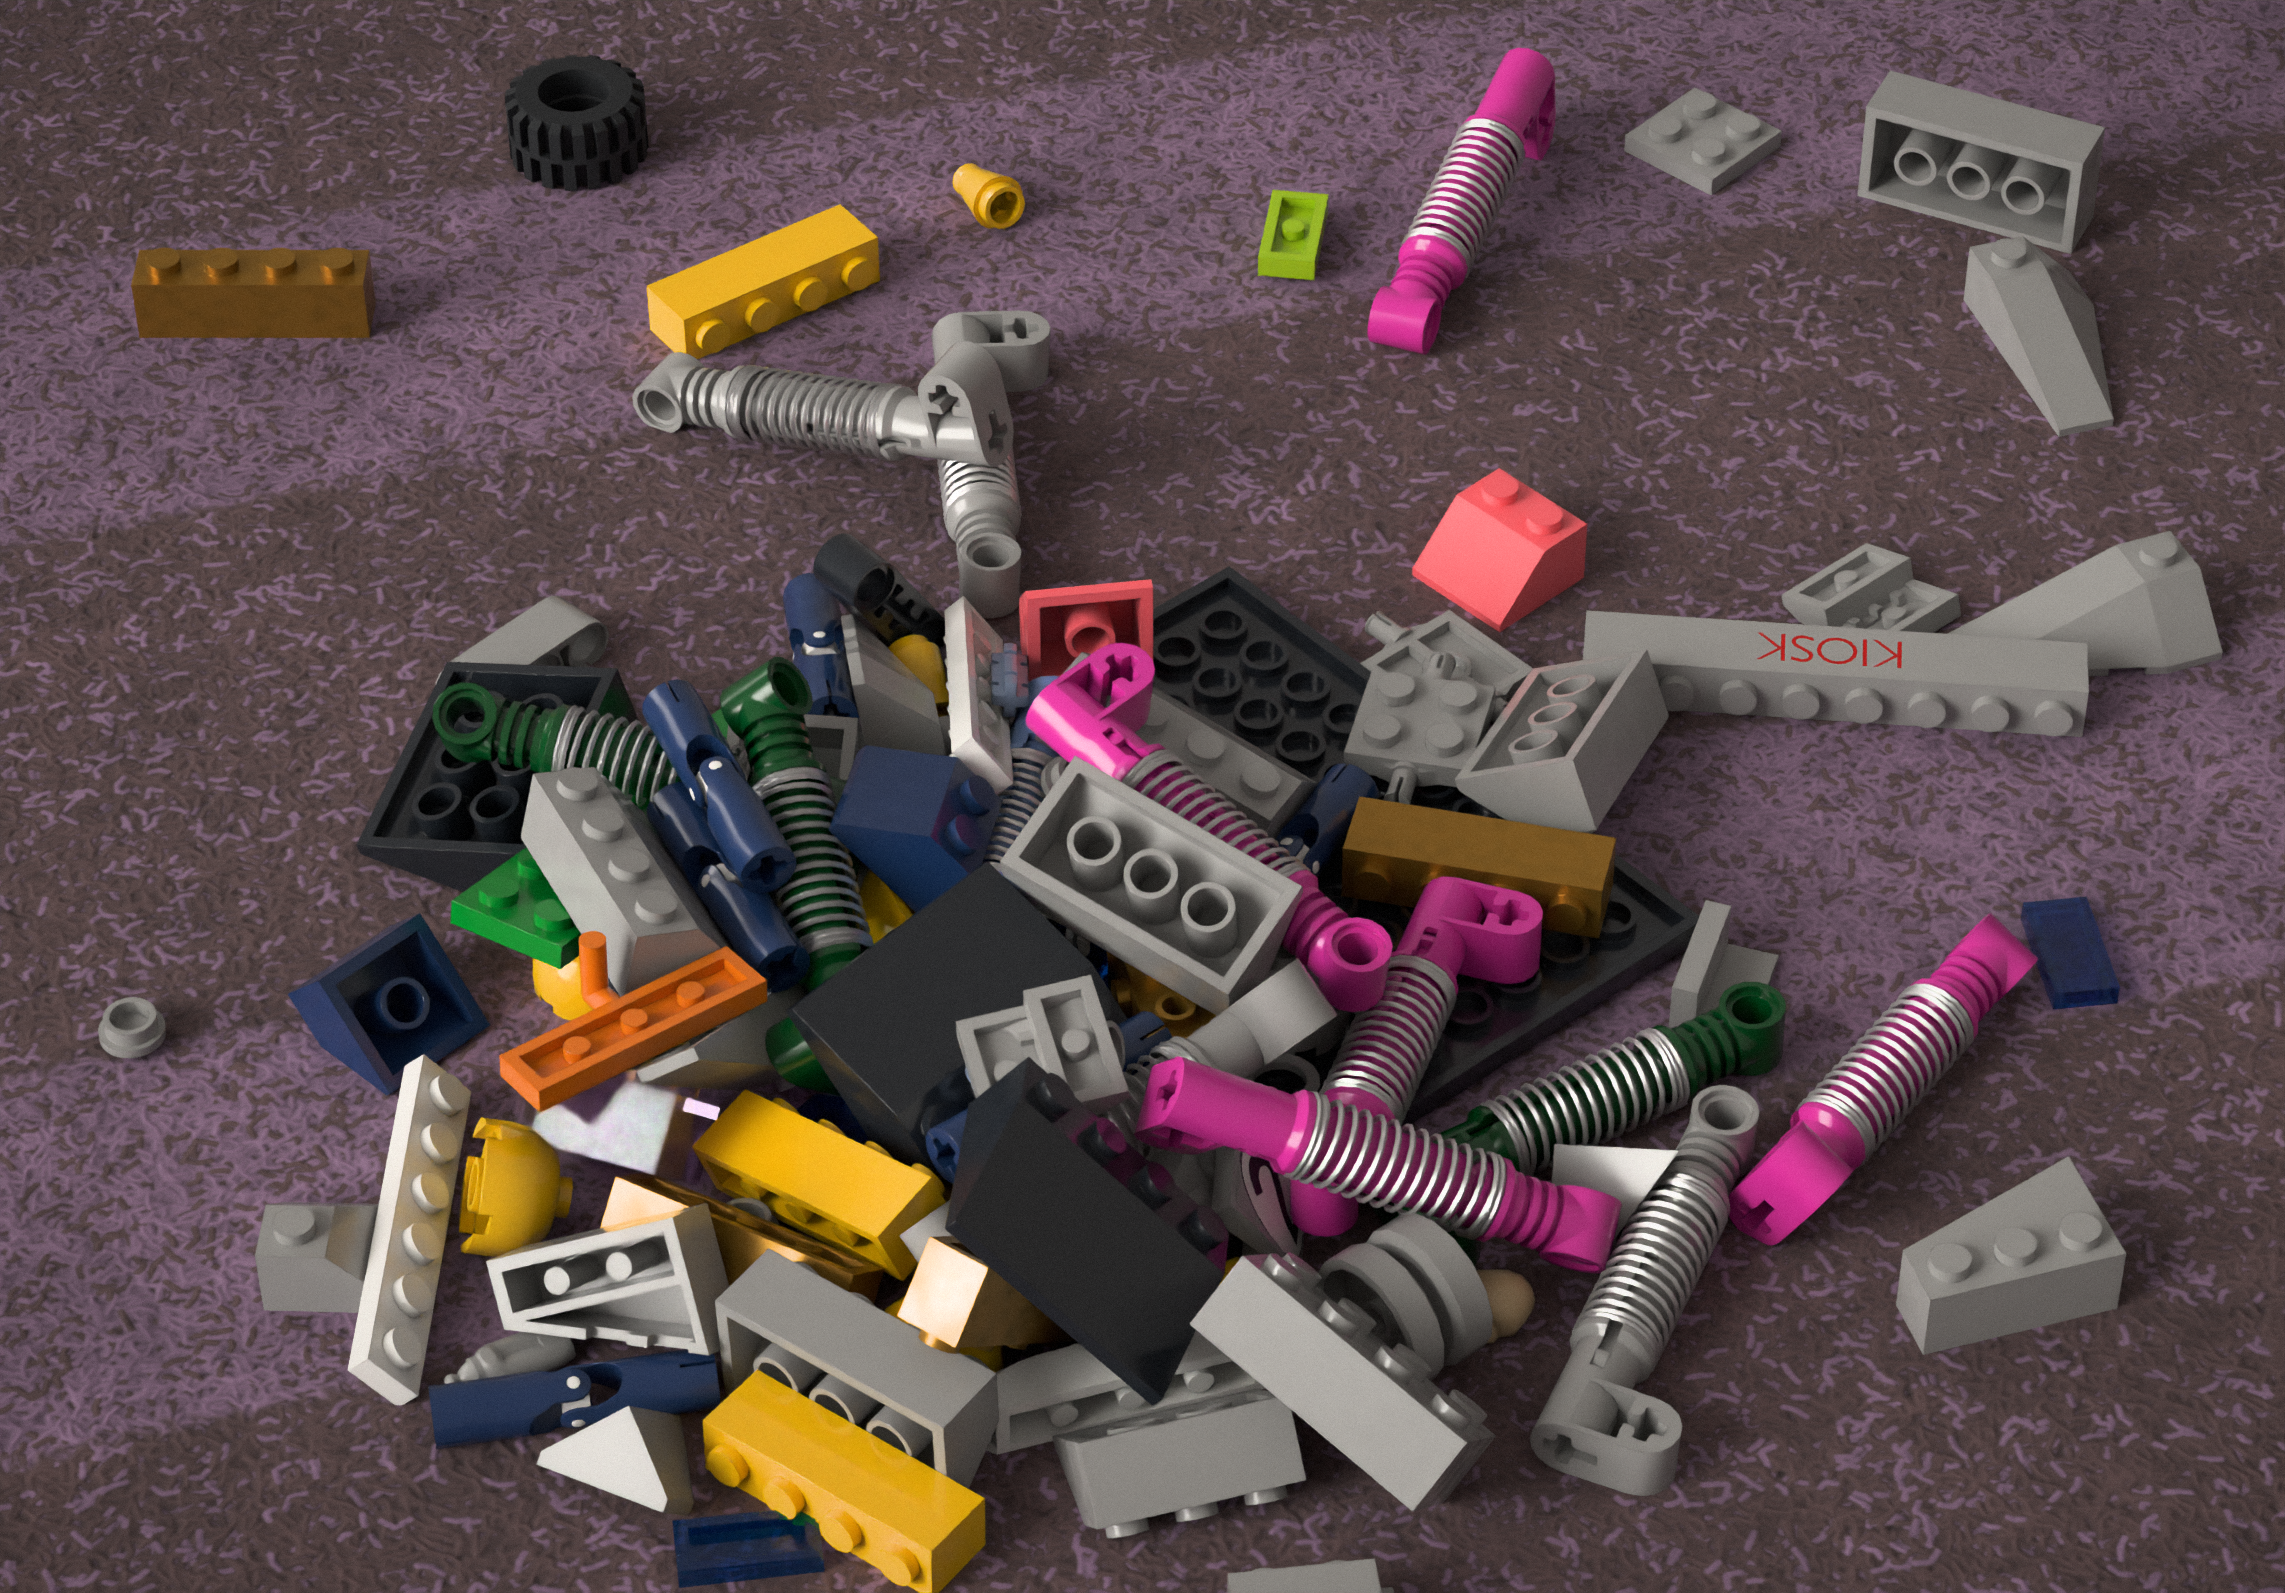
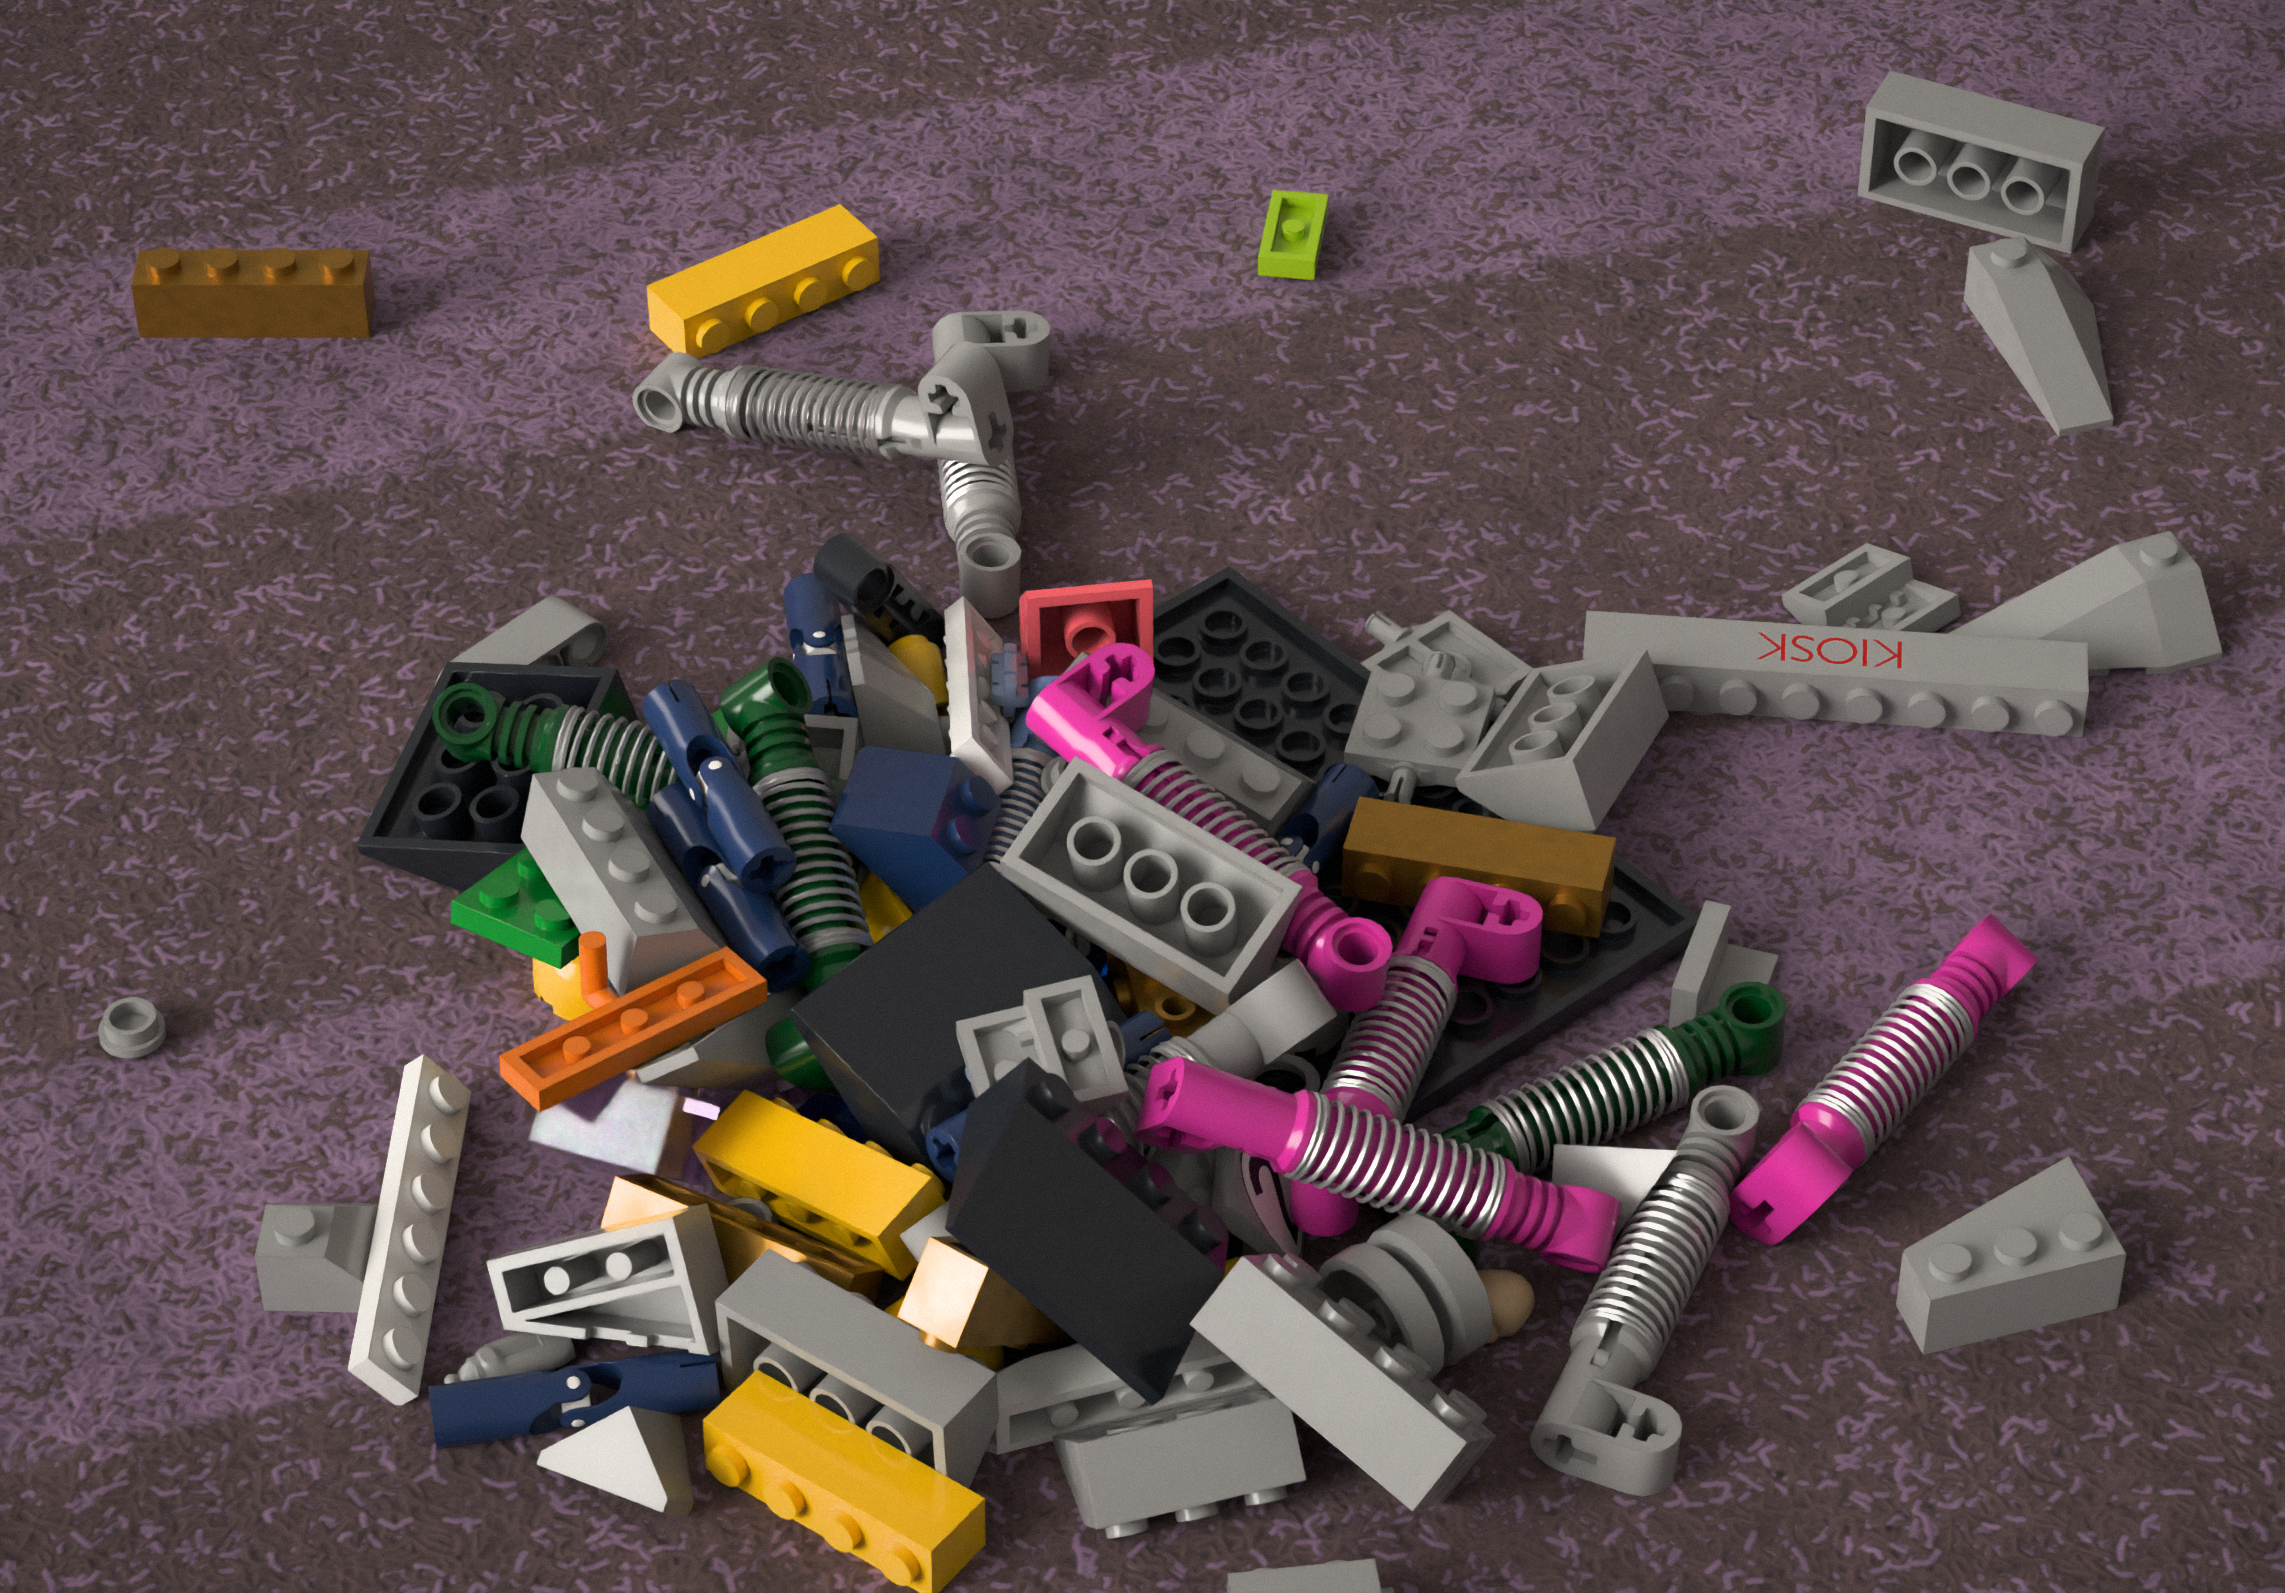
(390, 1004): dark blue slope -> none
(511, 1189): yellow cylinder -> none
(576, 122): black tyre -> none
(746, 1547): clear blue tile -> none
(990, 196): yellow cone -> none
(1487, 153): dark pink piece -> none
(1503, 551): coral slope -> none
(1703, 141): light grey plate -> none
(2070, 953): clear blue tile -> none

